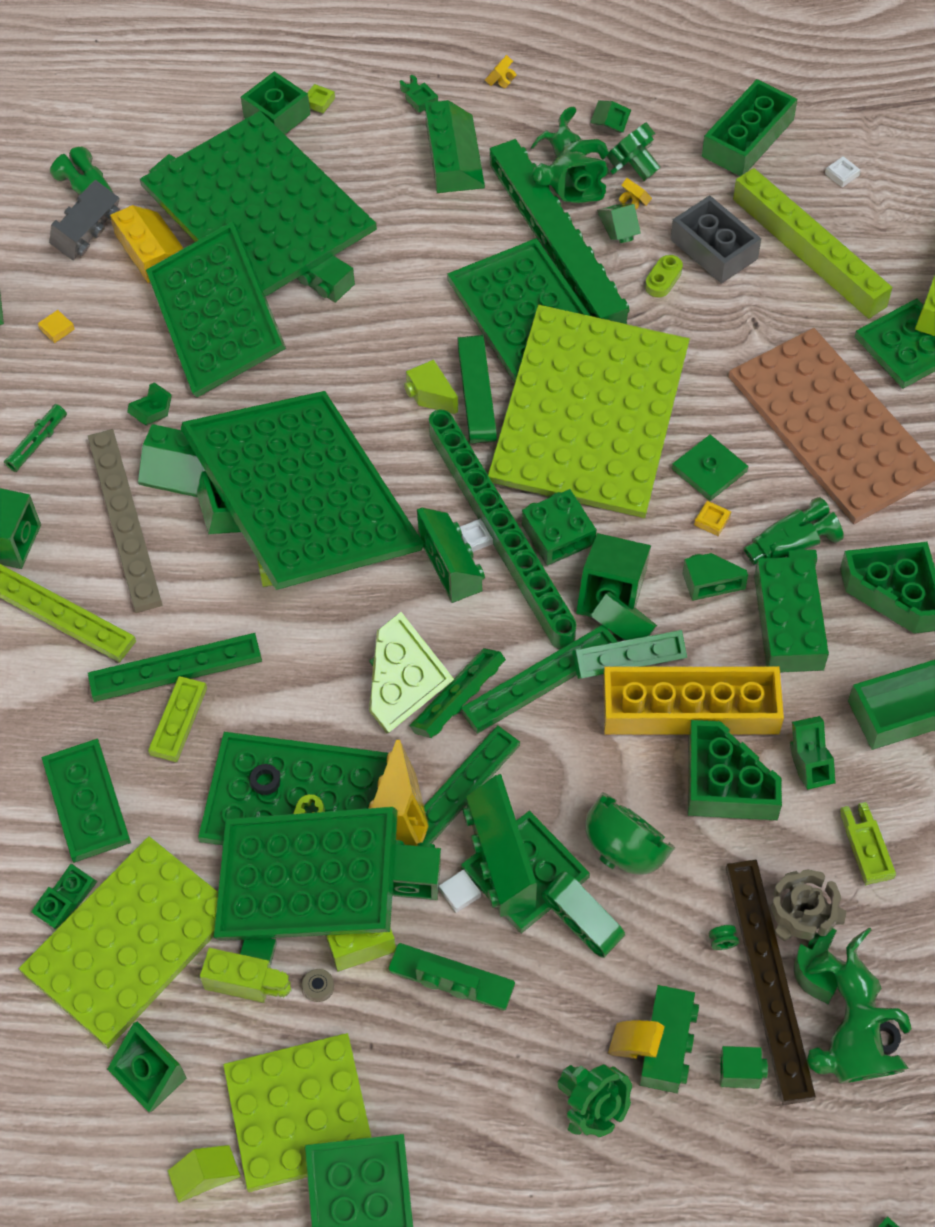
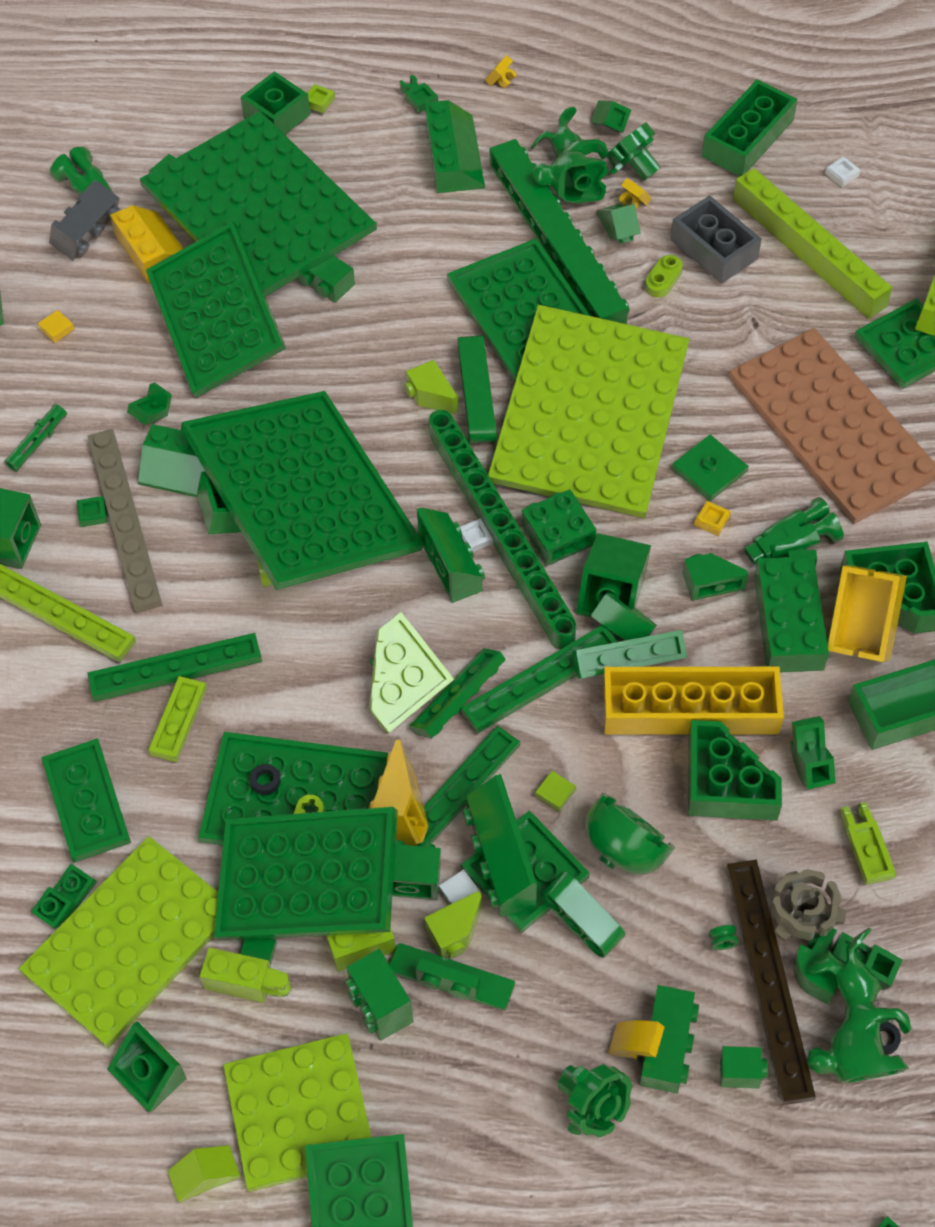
(92, 511): none -> green tile
(318, 985): dark tan tile -> none
(379, 995): none -> green brick
(454, 925): none -> lime slope
(555, 791): none -> lime tile
(866, 613): none -> yellow piece
(877, 960): none -> green brick

